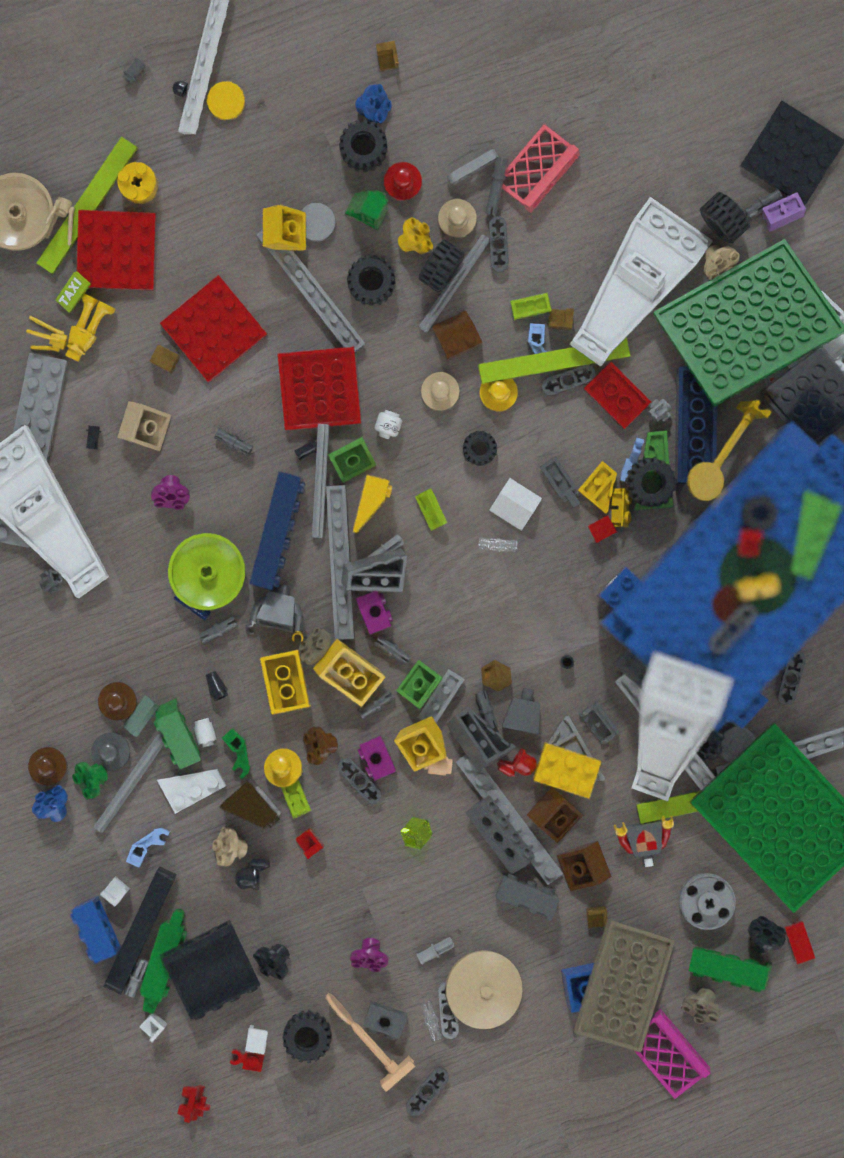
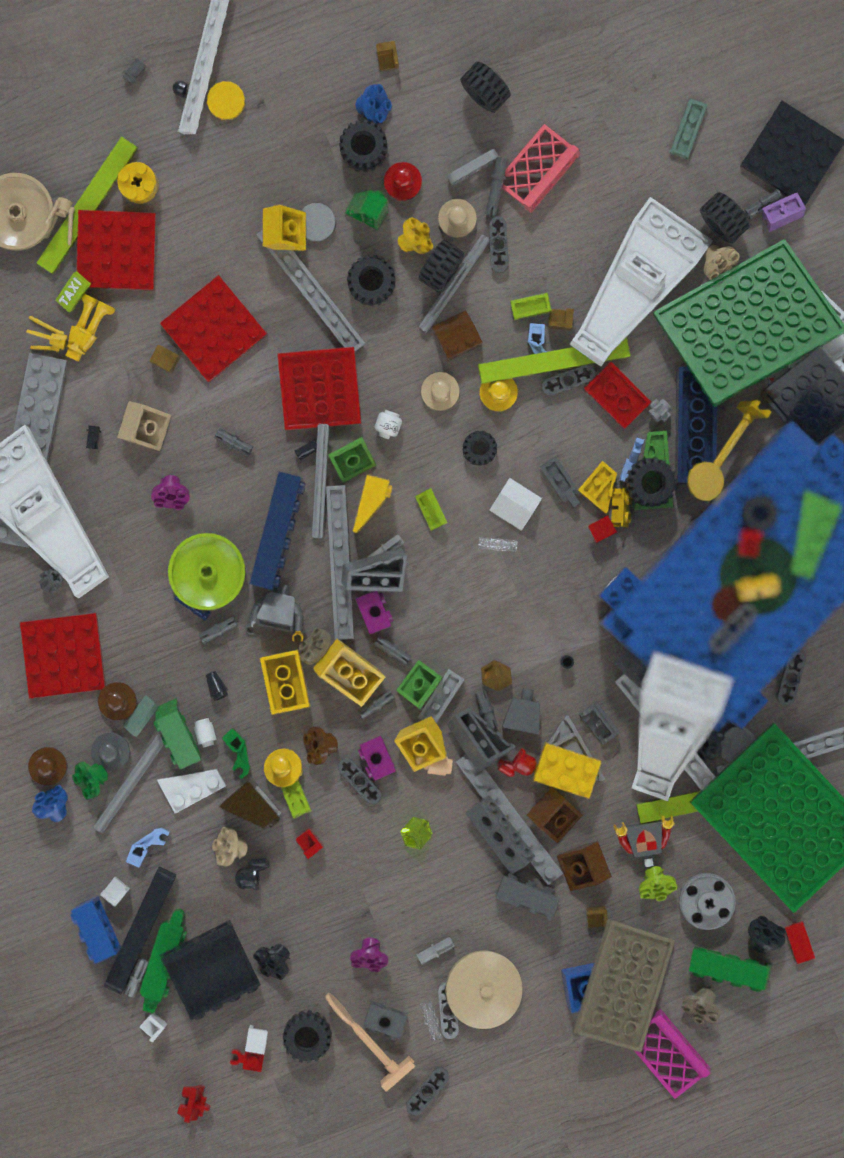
(62, 655): none -> red plate
(485, 87): none -> black tyre
(657, 884): none -> lime plate
(688, 128): none -> sand green tile

